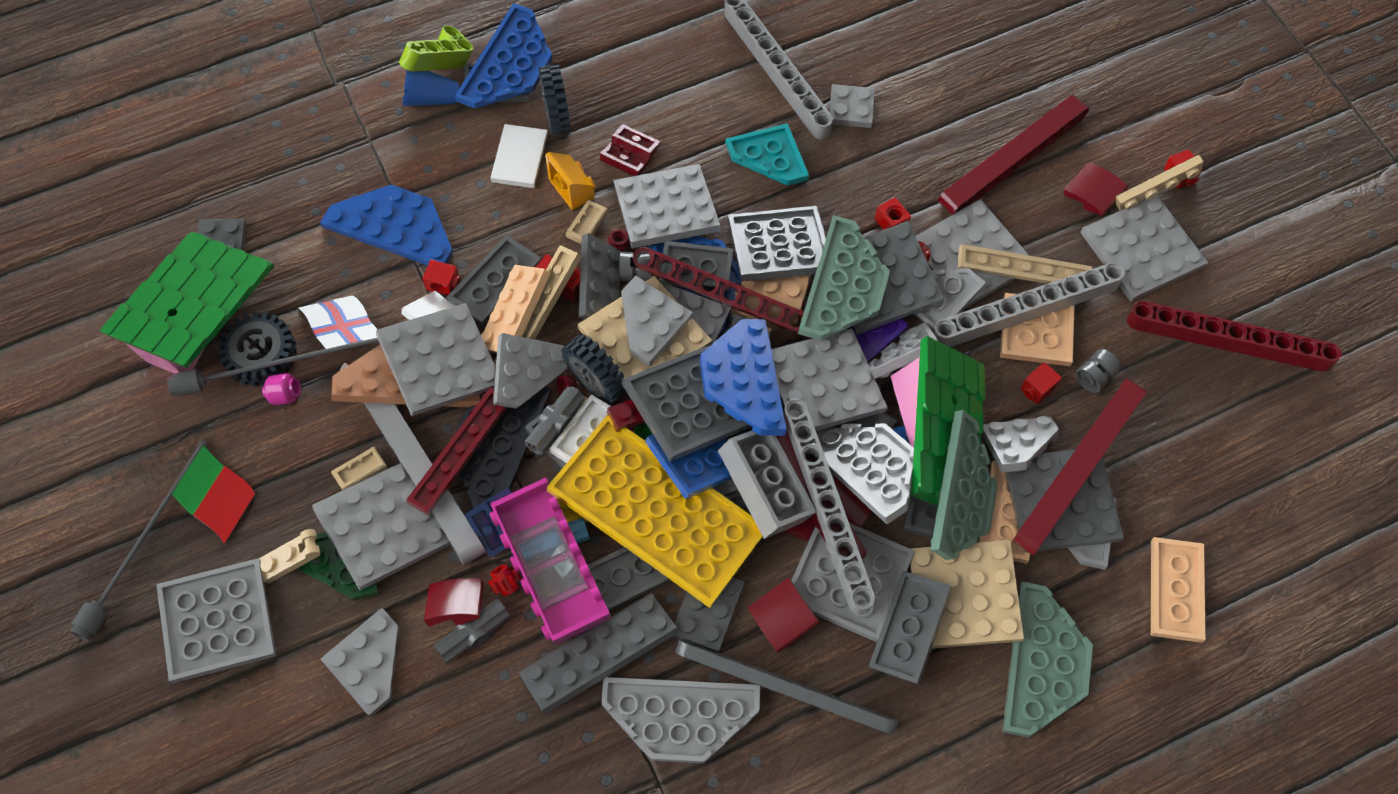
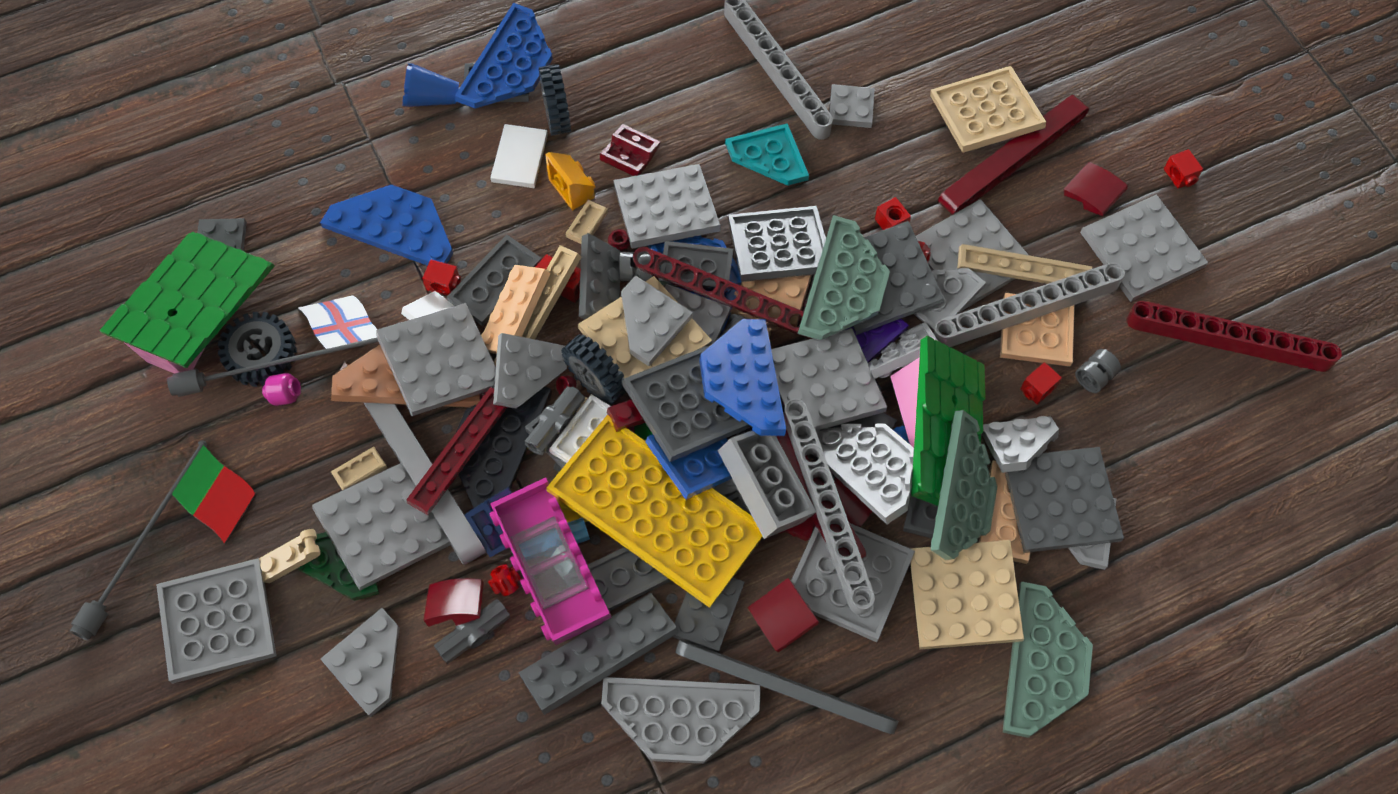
(447, 52): lime beam -> none
(910, 627): dark grey plate -> none
(987, 109): none -> tan plate
(1079, 467): dark red beam -> none
(1152, 187): tan plate -> none
(1177, 590): light nougat plate -> none

